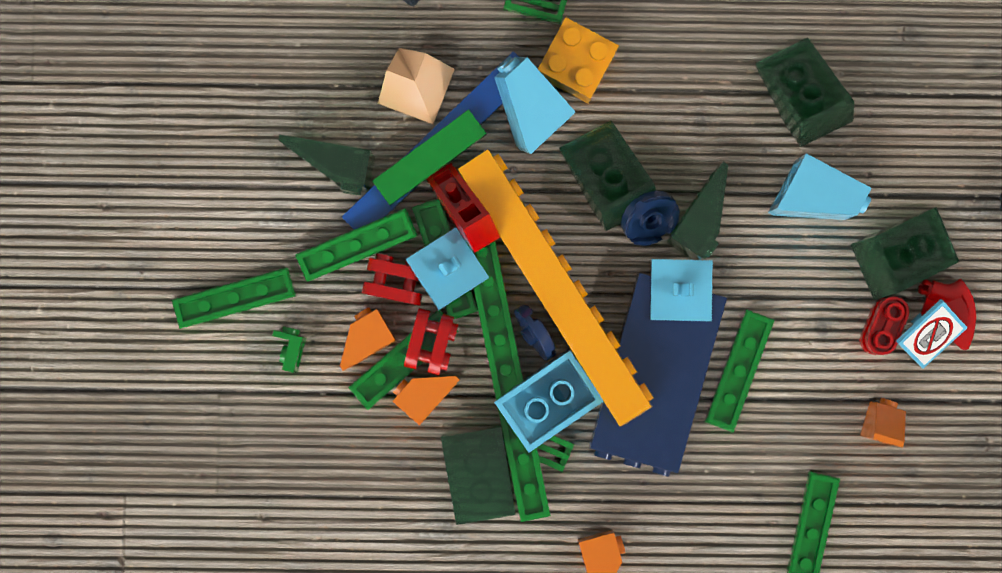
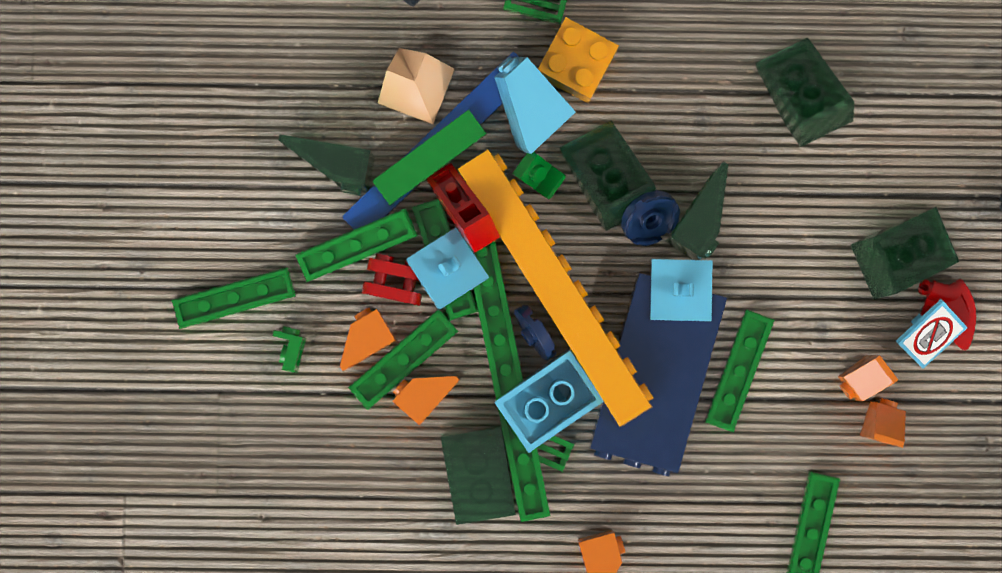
(445, 331): red brick -> none
(539, 175): none -> green bracket
(820, 192): medium azure slope -> none
(866, 378): none -> slope
(884, 326): red brick -> none

